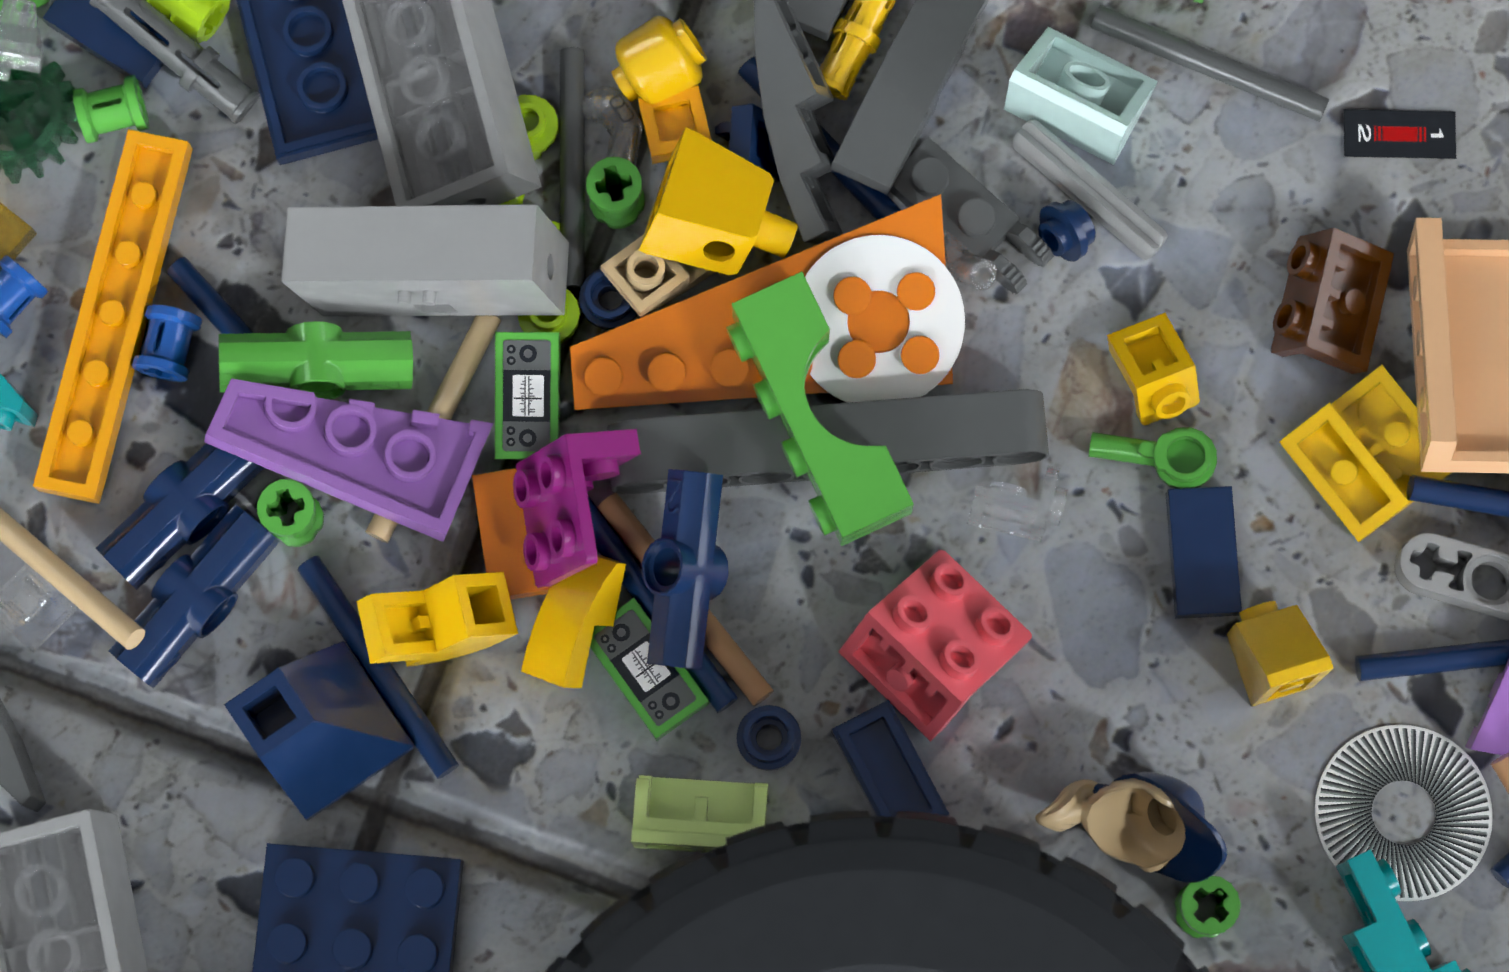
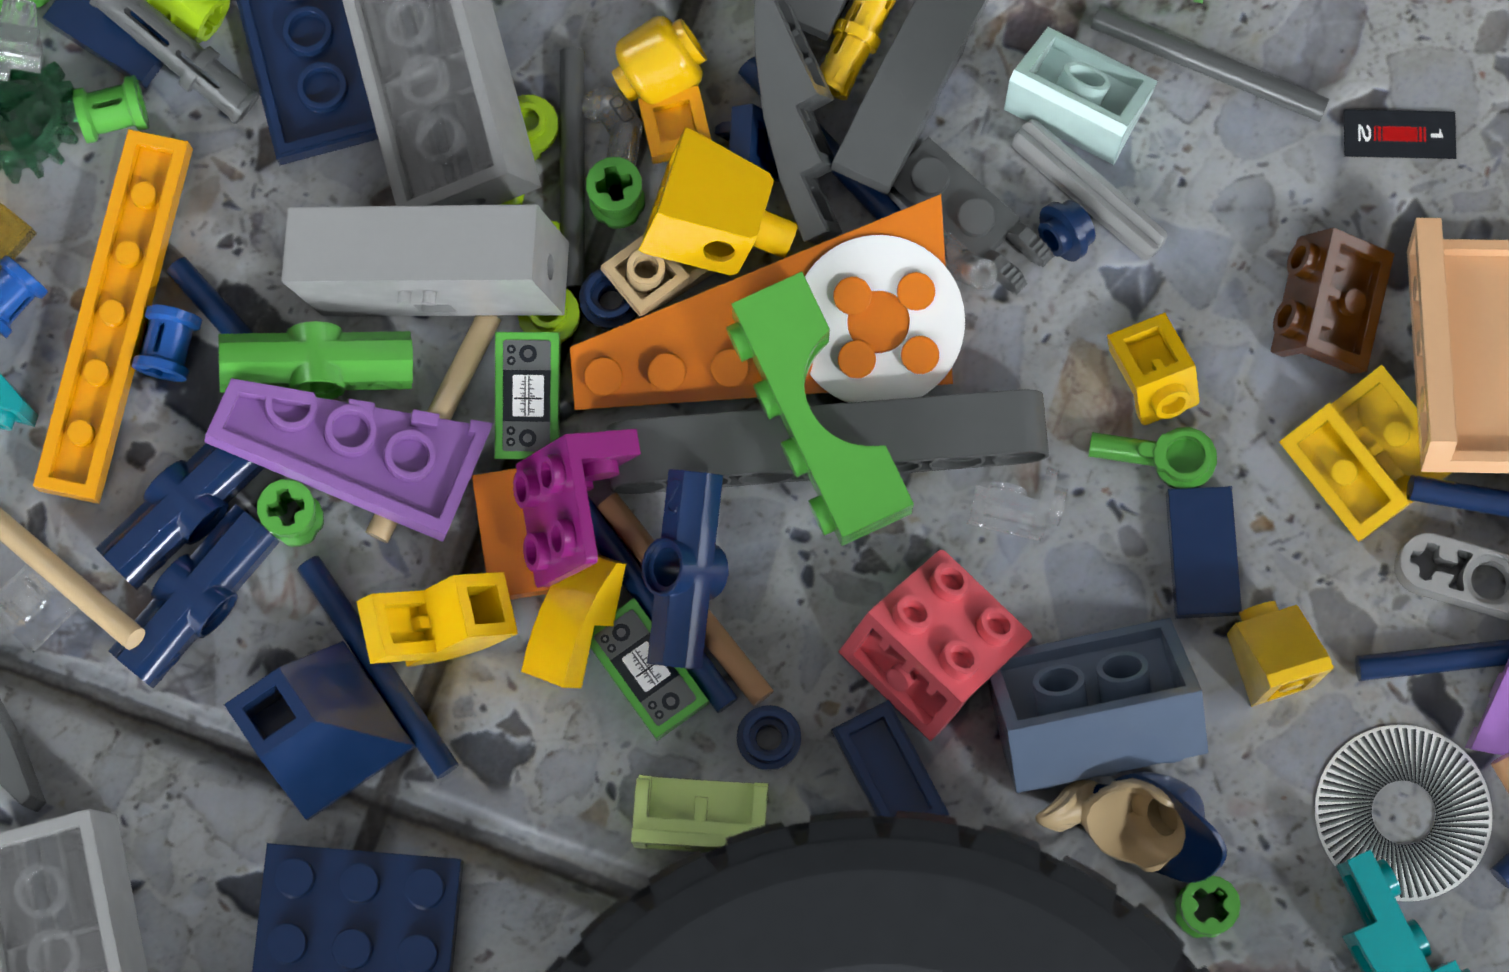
(1098, 706): none -> sand blue slope

